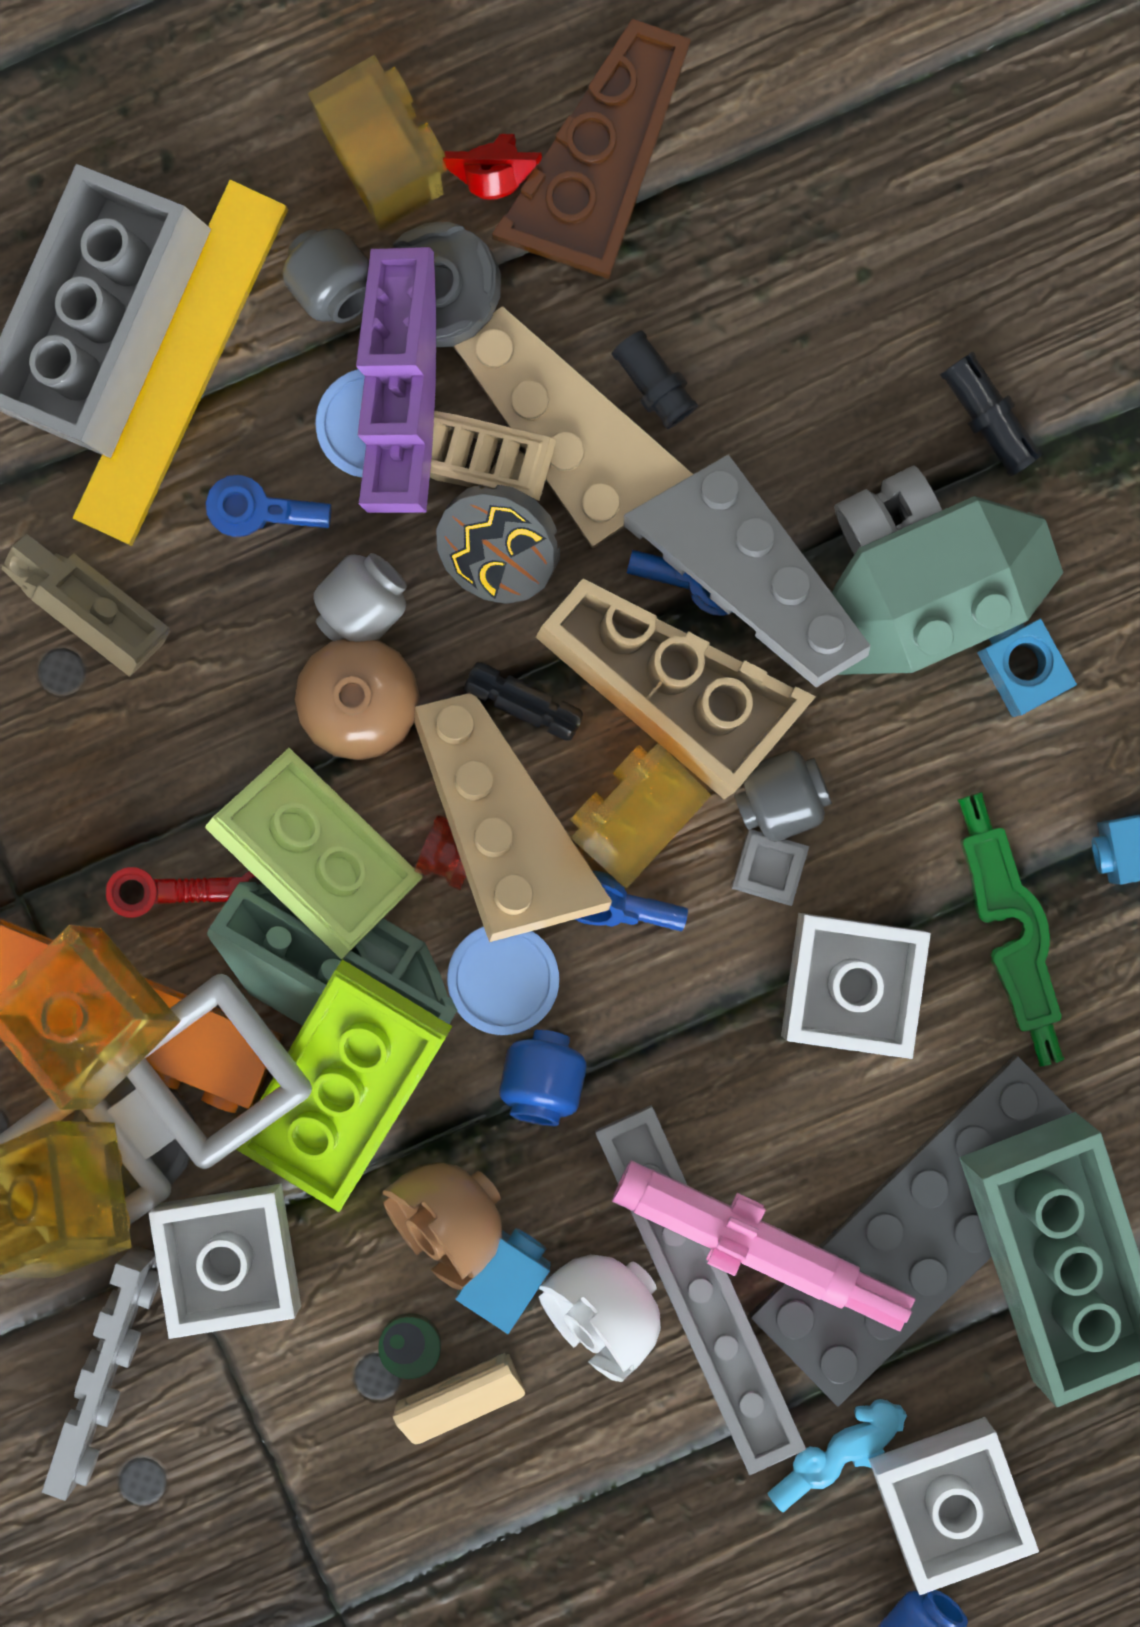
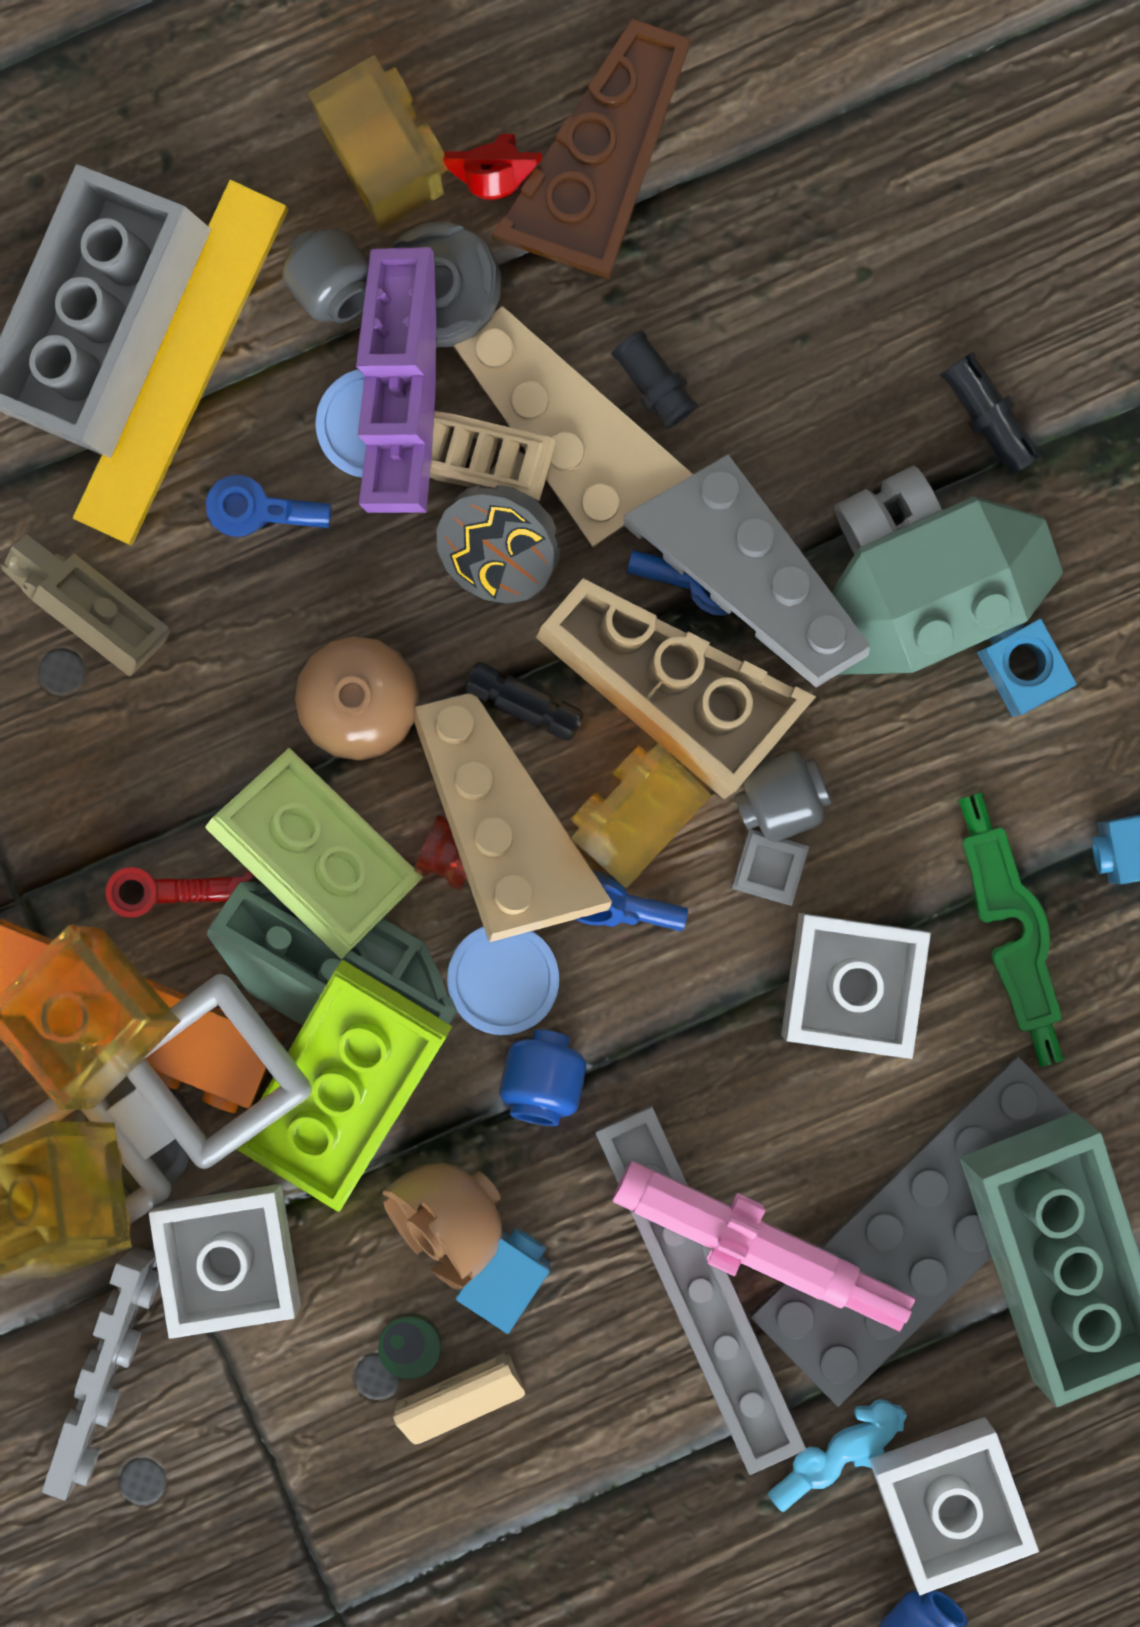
(360, 599): light grey head -> none
(606, 1310): white cylinder -> none

